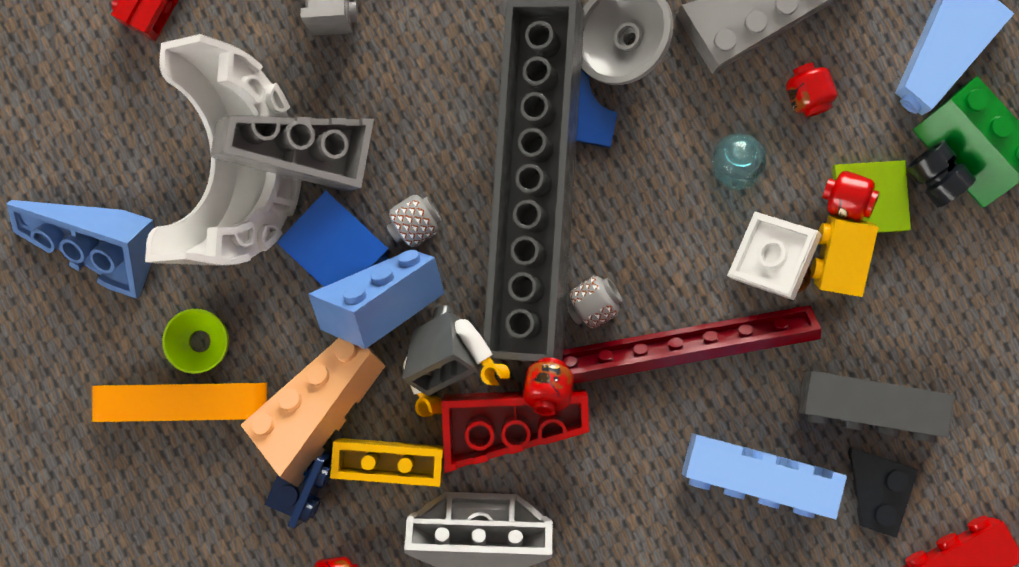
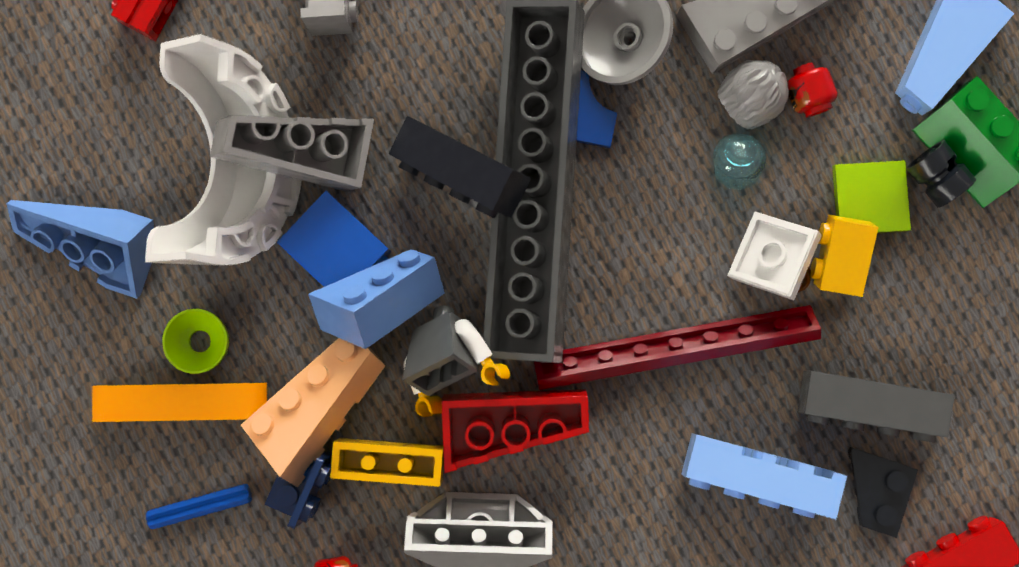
(198, 506): none -> blue axle
(413, 221): light grey head -> none
(460, 168): none -> black brick
(548, 386): red head -> none
(594, 302): light grey head -> none
(754, 93): none -> light grey hair
(850, 196): red head -> none

